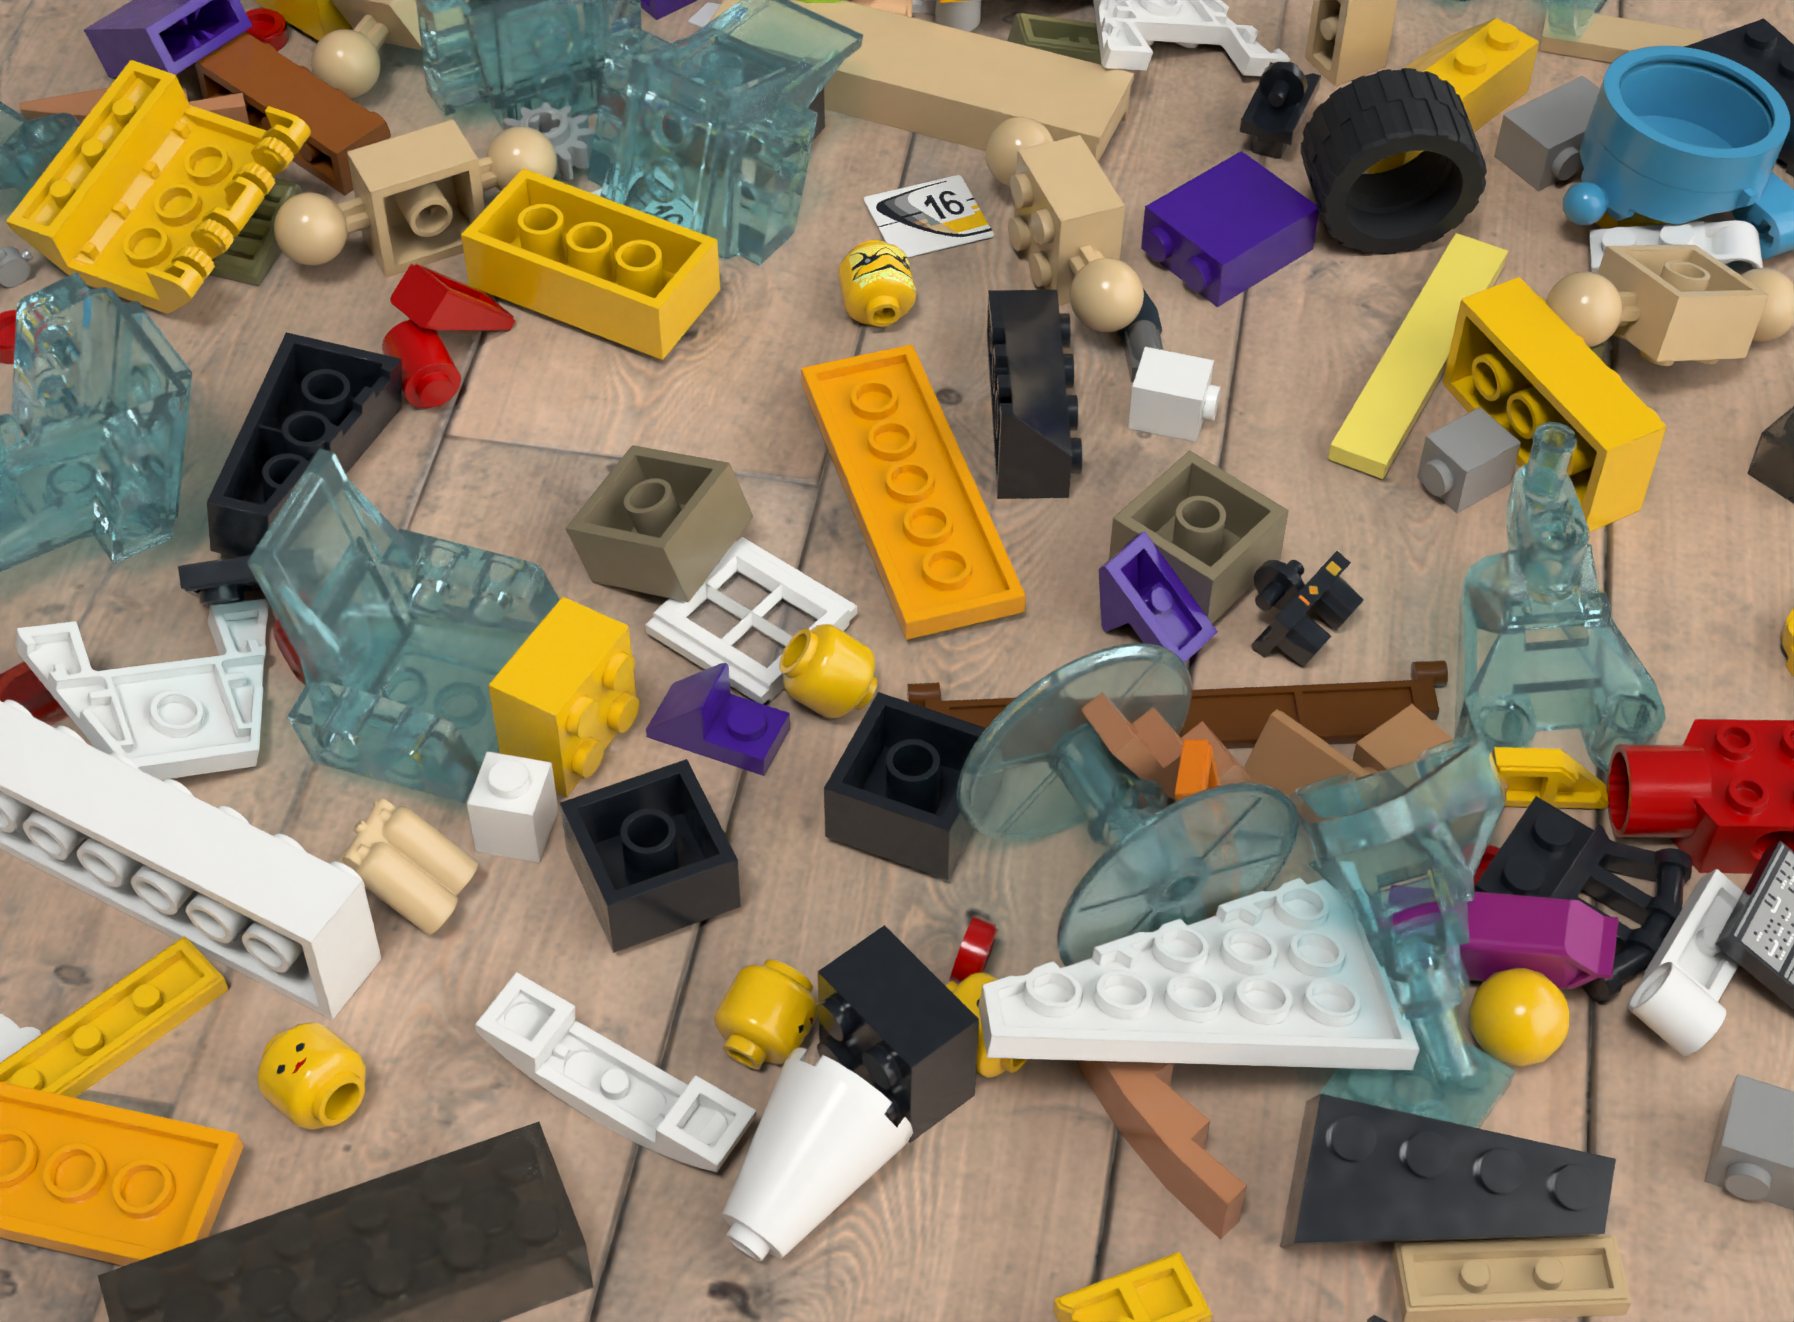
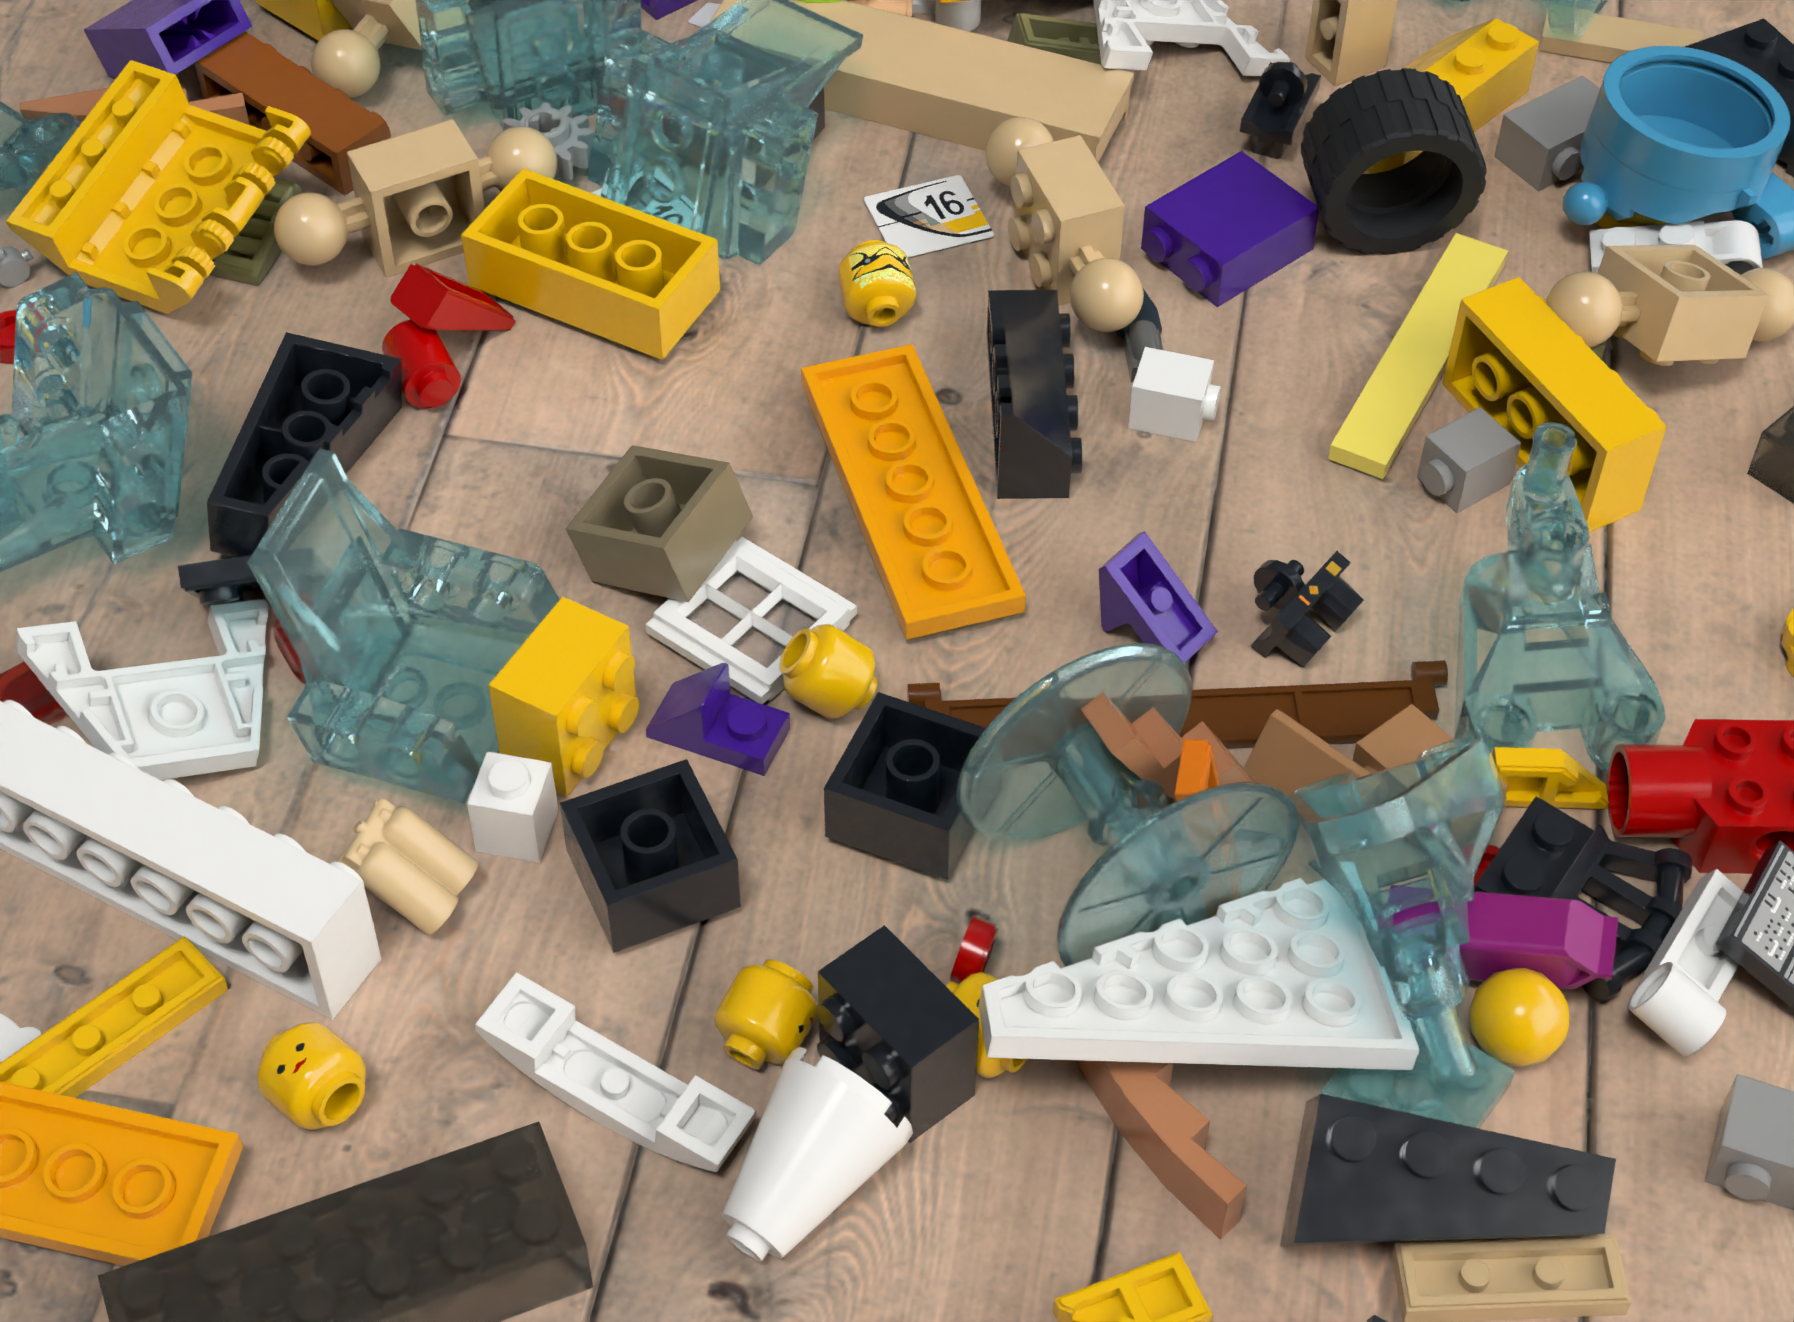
(268, 27): red tile -> none
(1206, 529): dark tan brick -> none

